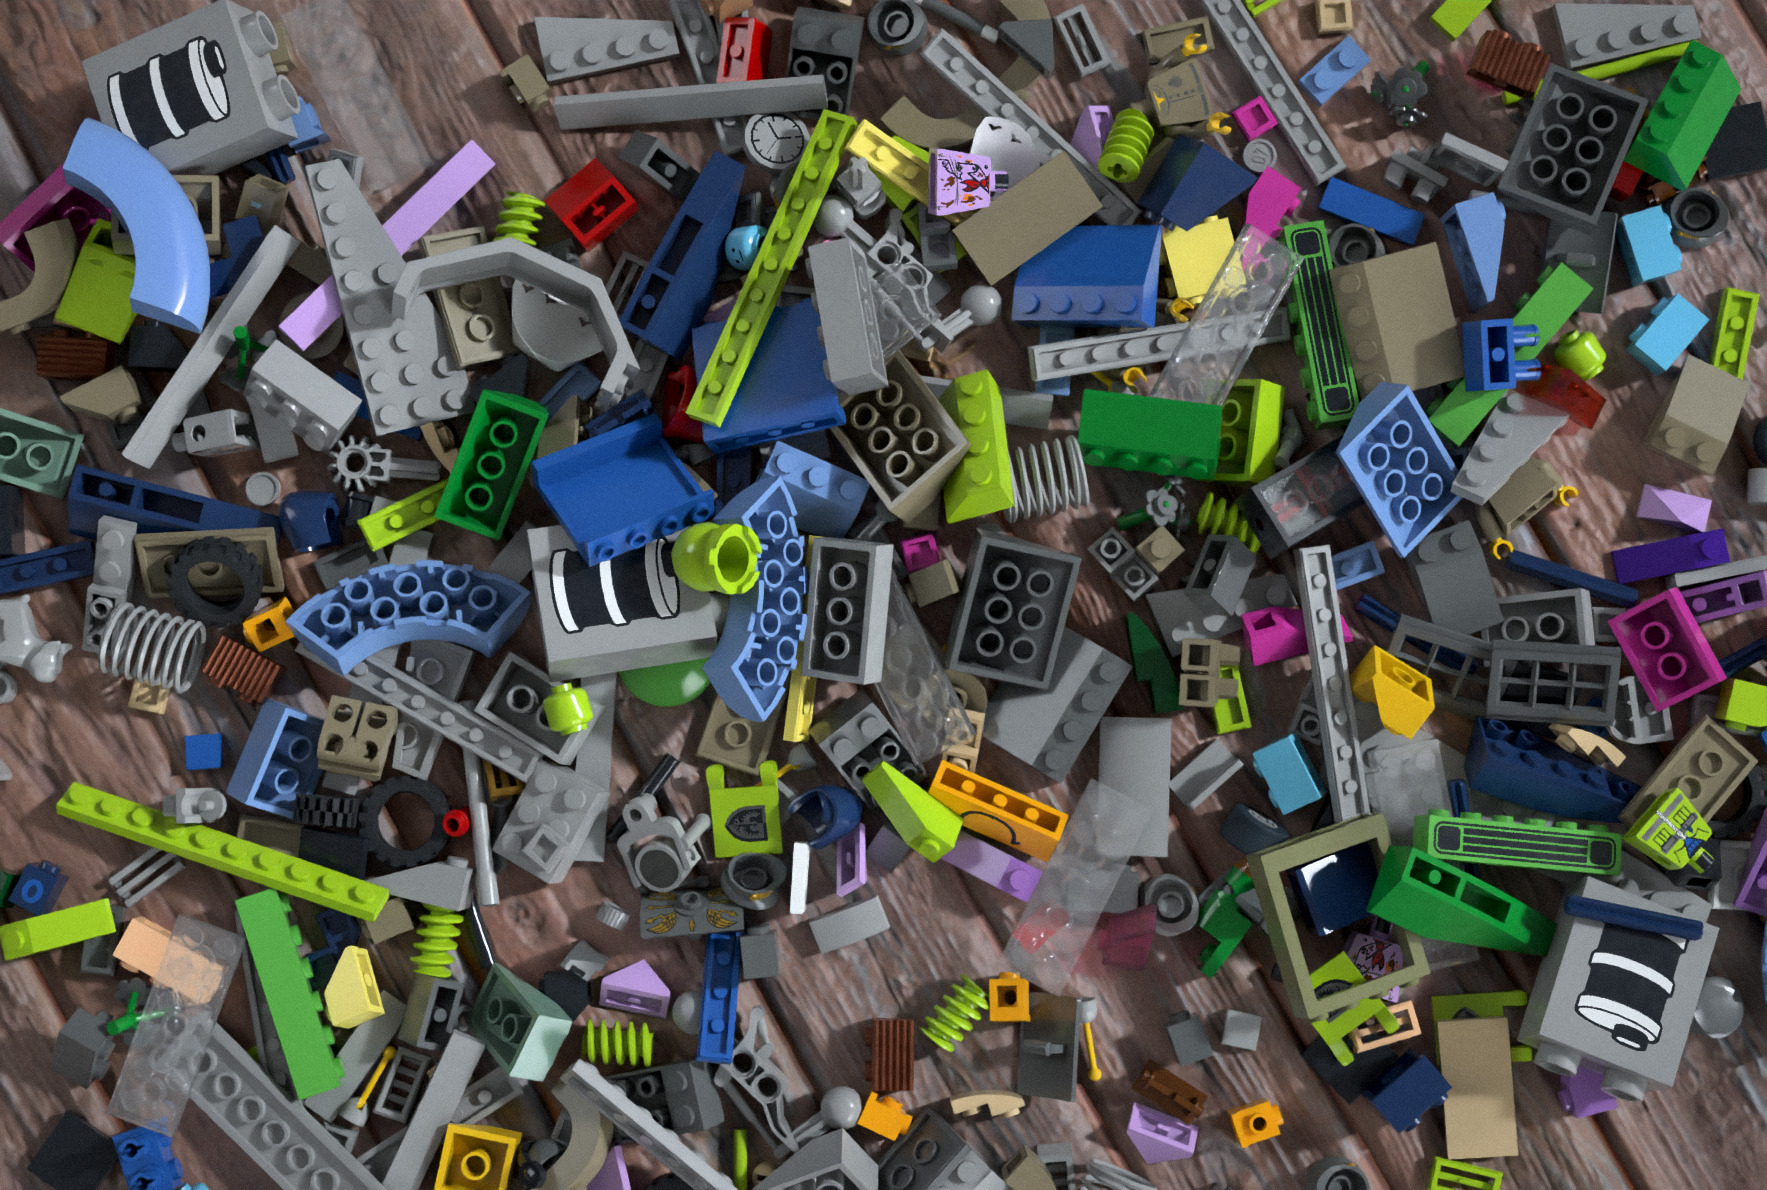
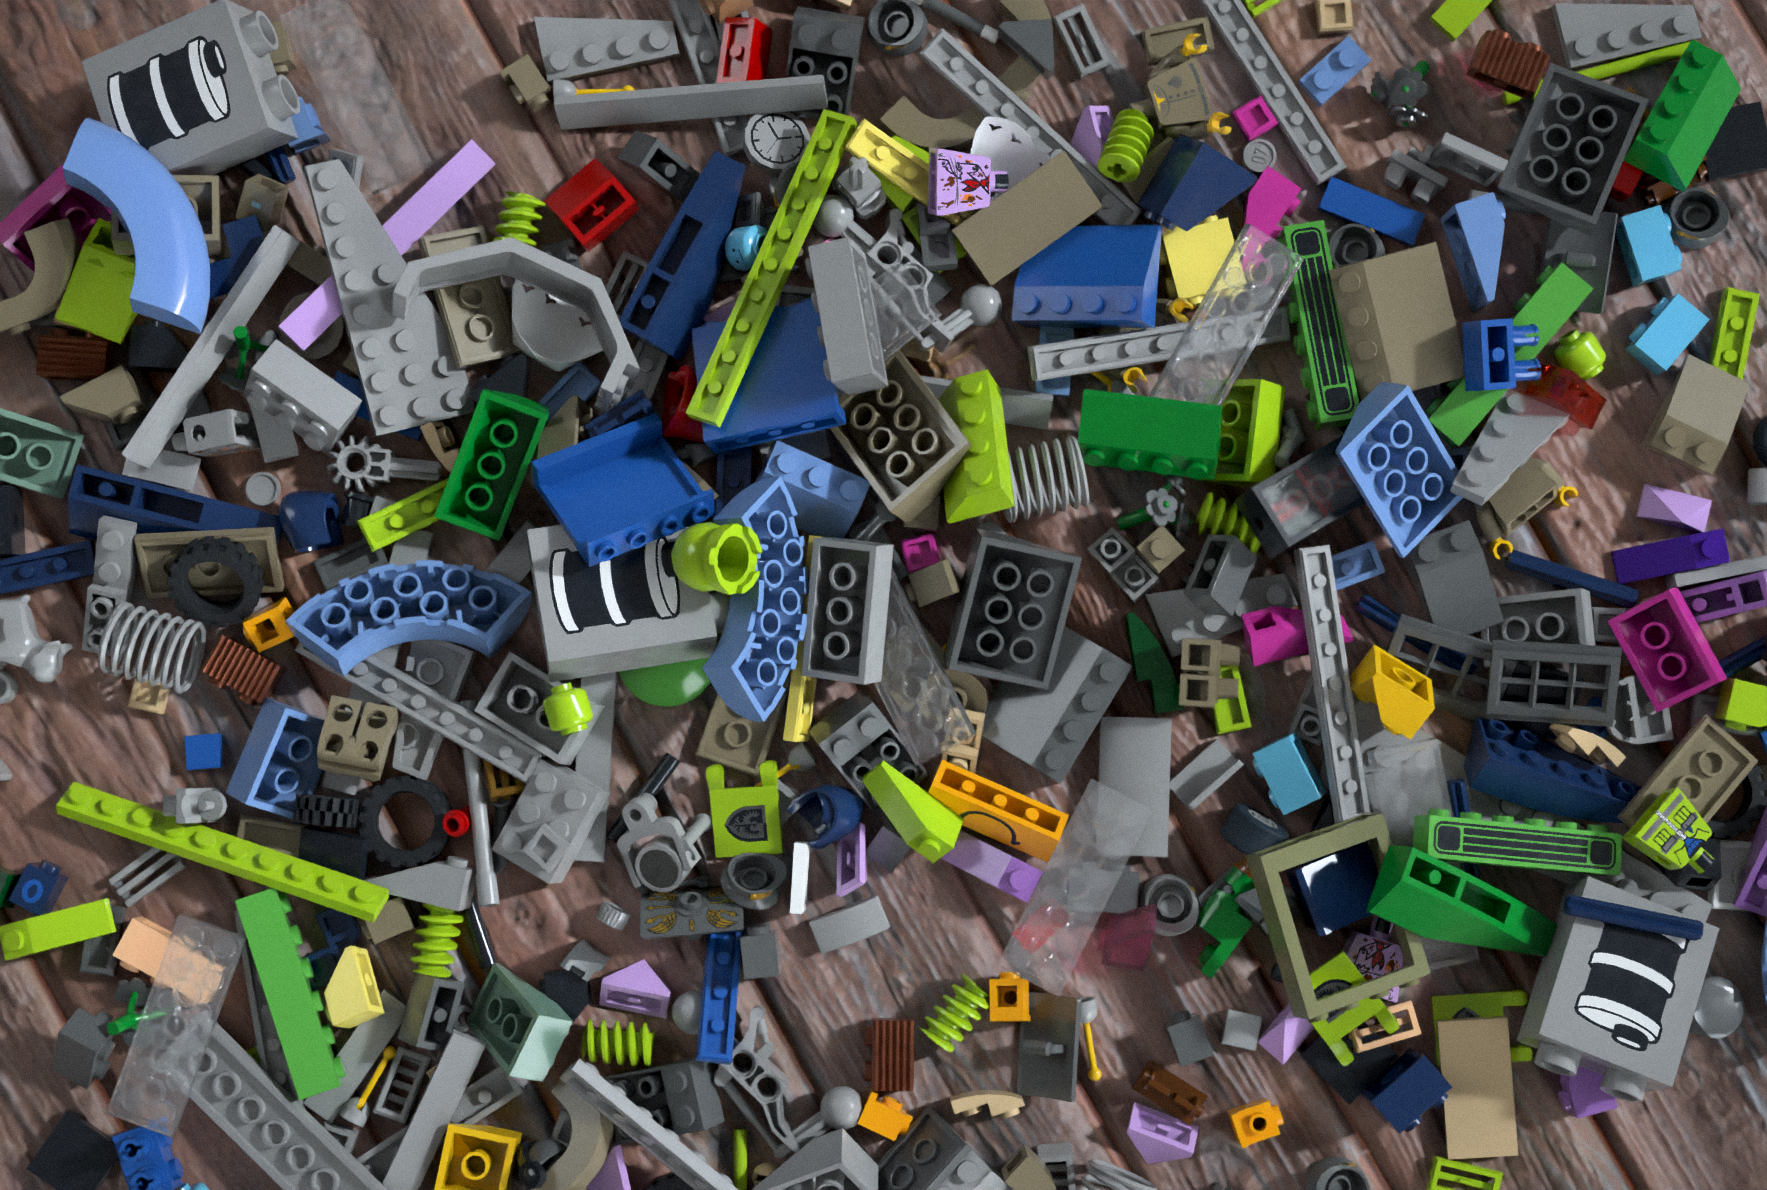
(168, 469): none -> light grey slope
(565, 88): none -> hinge
(1285, 1035): none -> lavender slope

